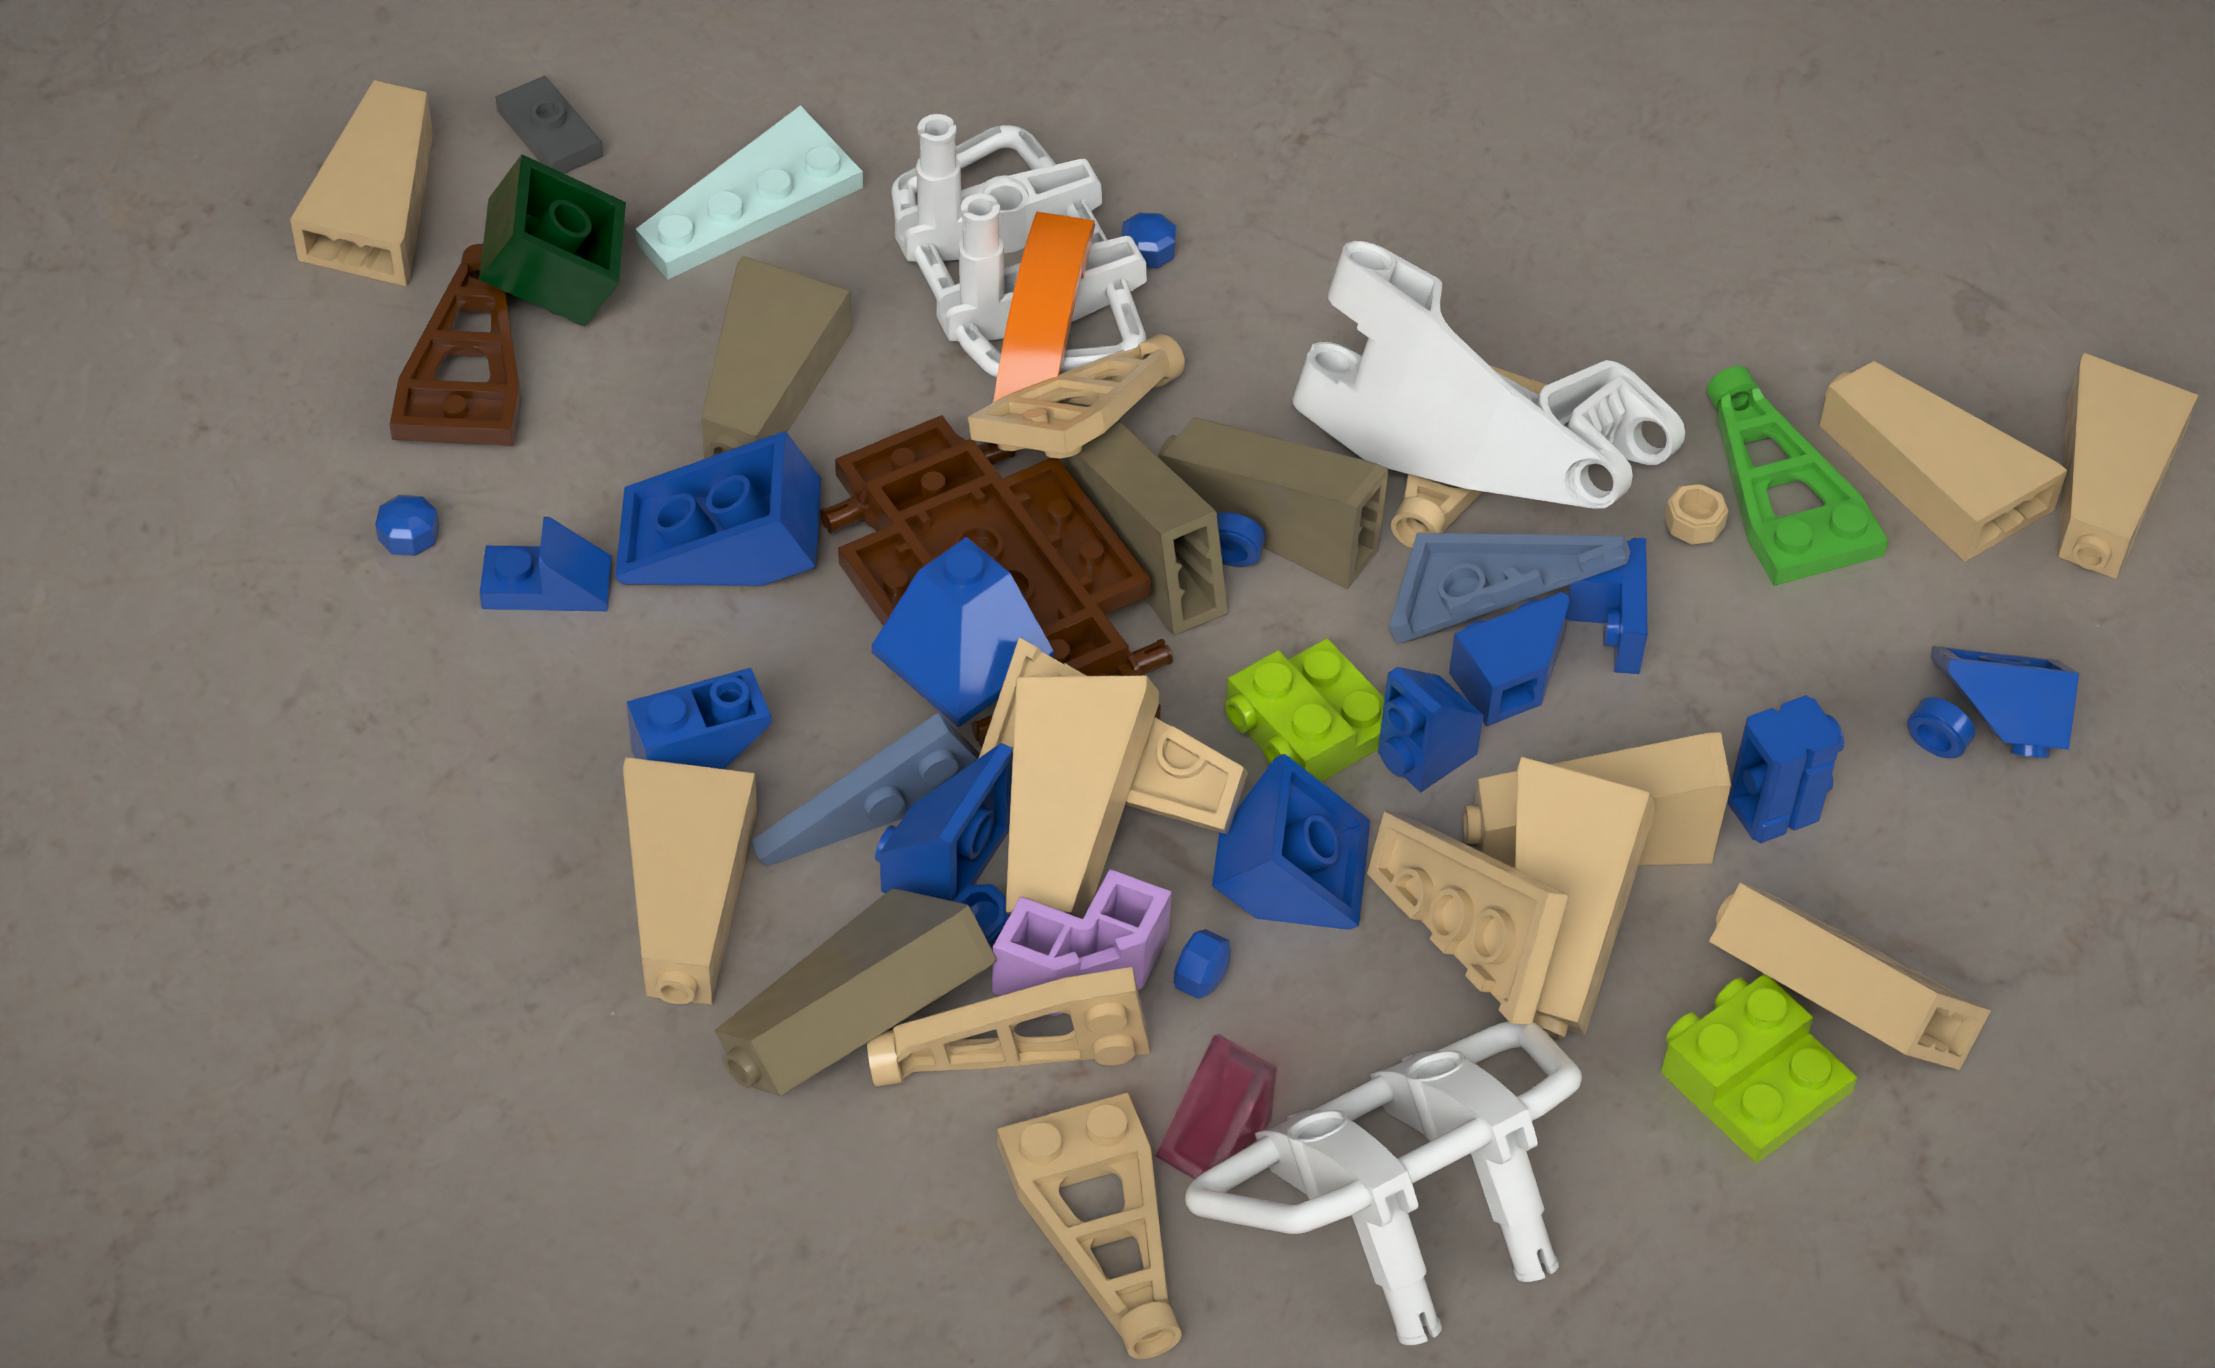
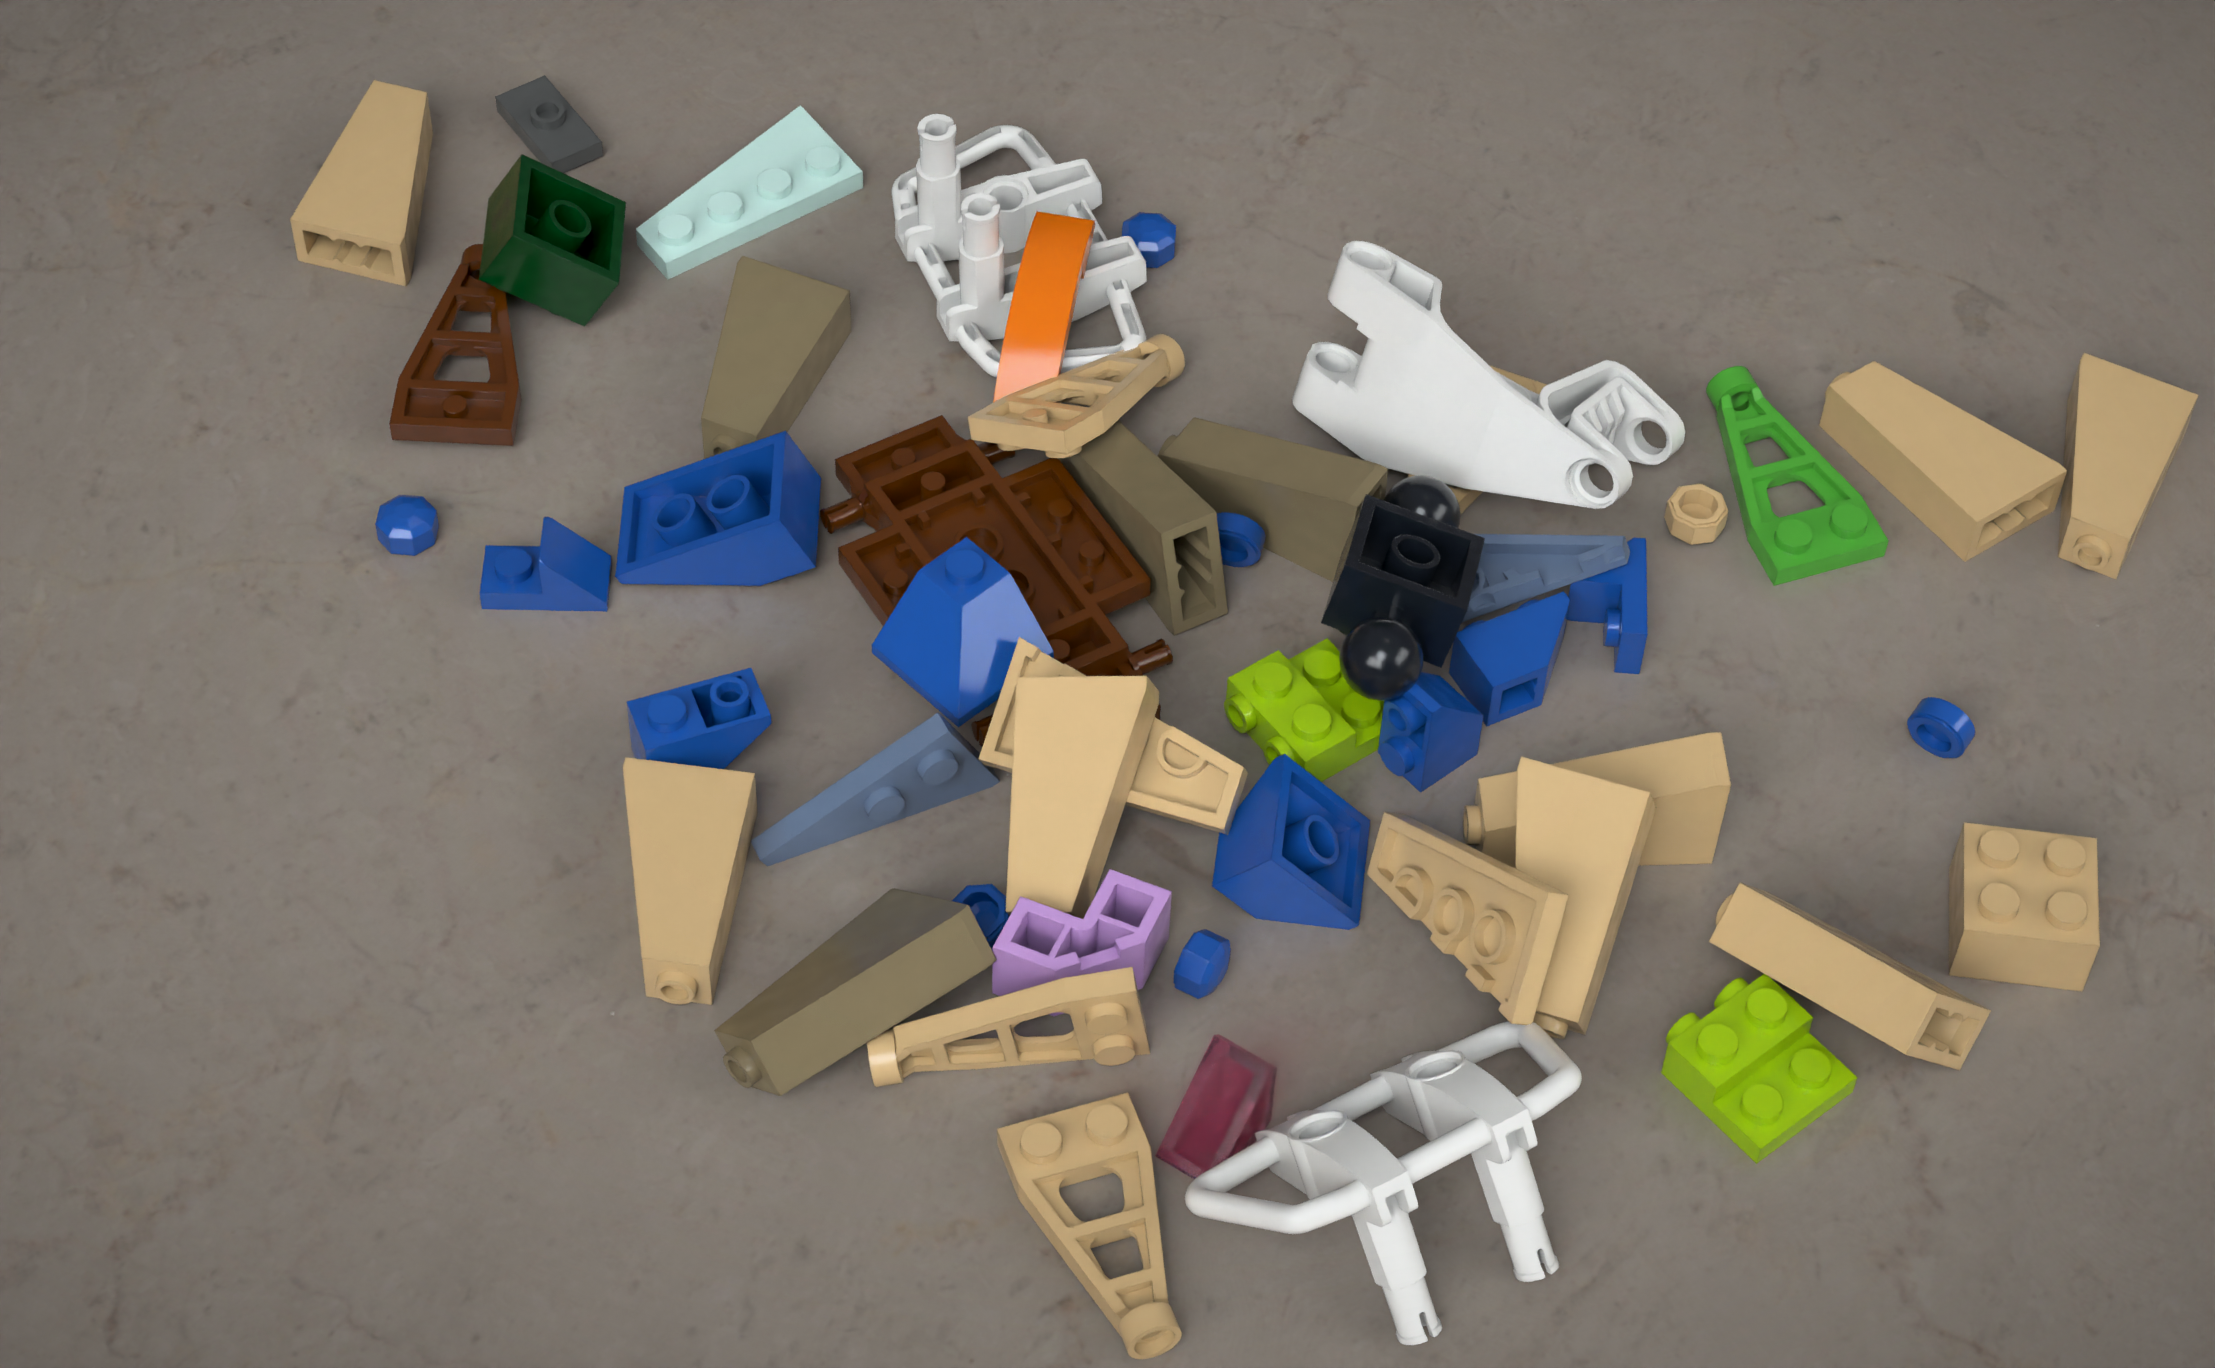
(950, 831): blue slope -> none
(1401, 586): none -> black brick
(1784, 768): blue brick -> none
(2016, 696): blue slope -> none
(2023, 907): none -> tan brick

